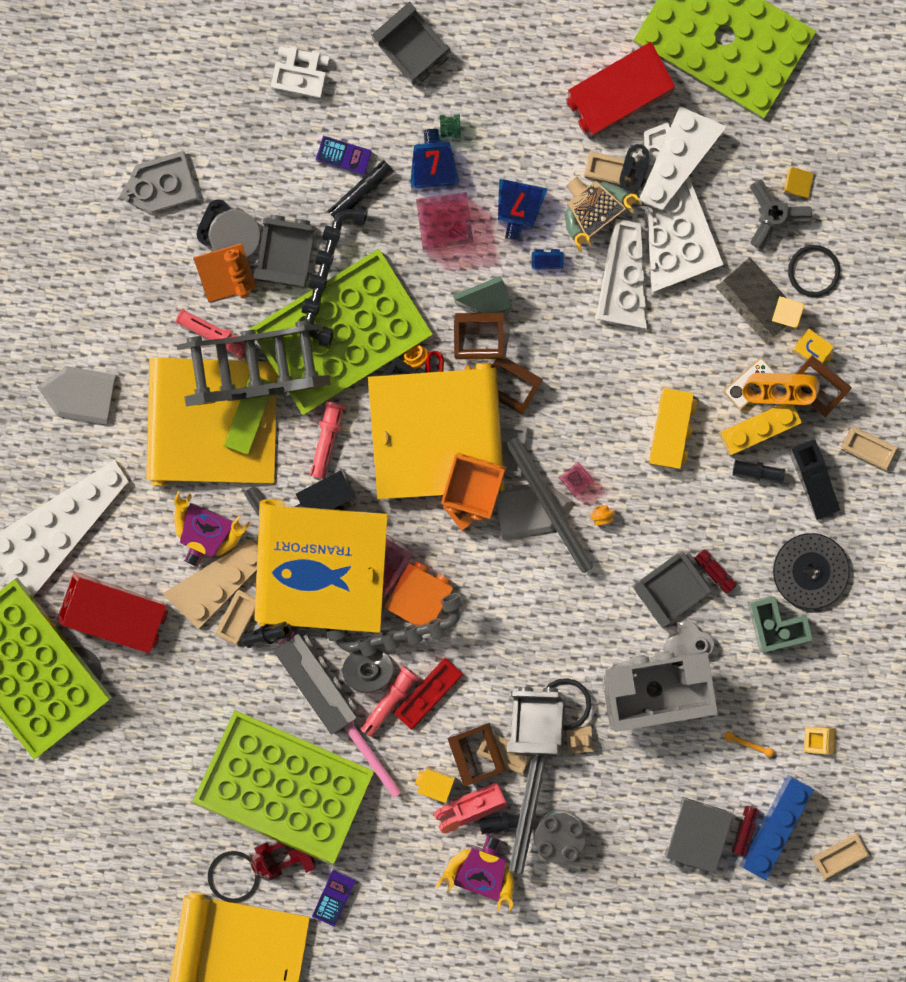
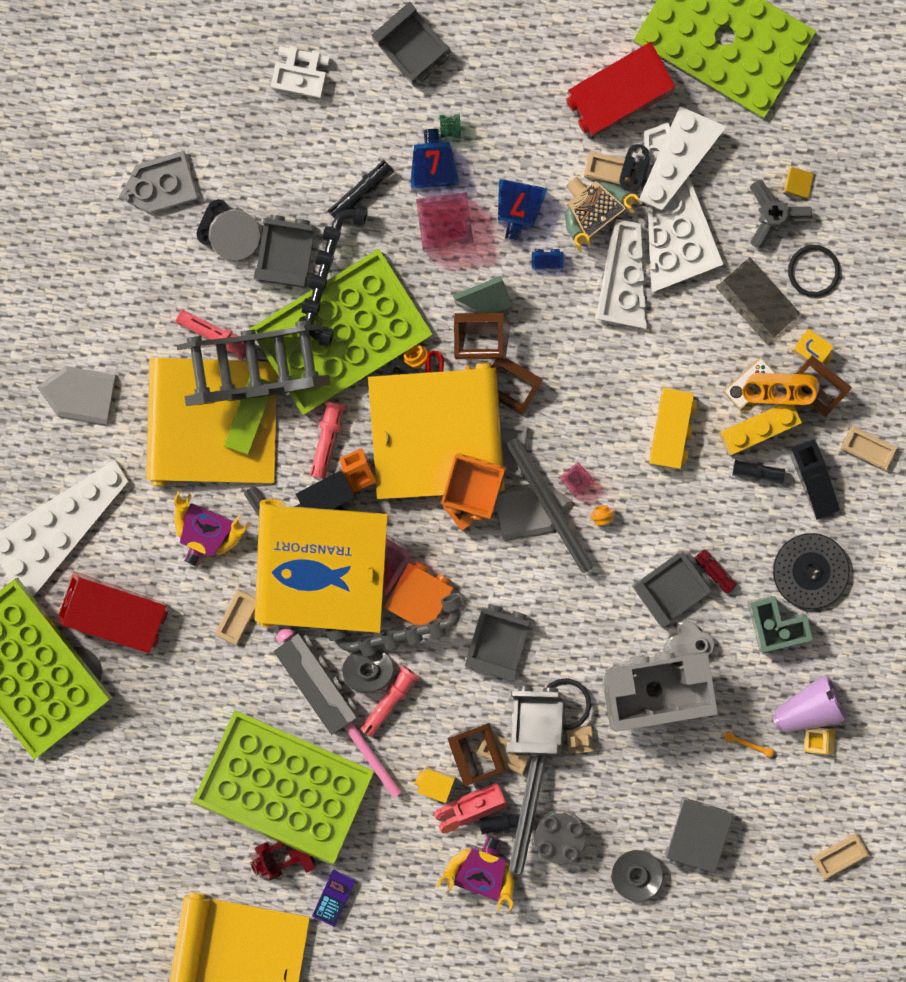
(210, 877): black piece -> none
(212, 586): tan wing -> none
(225, 273): orange hinge -> none
(266, 634): black pin -> none
(343, 155): tile -> none
(357, 470): none -> orange brick
(428, 693): red tile -> none
(498, 642): none -> dark grey panel
(640, 888): none -> dark grey dish
(745, 830): dark red axle -> none
(777, 827): blue brick -> none
(788, 312): yellow slope -> none
(811, 708): none -> lavender cone

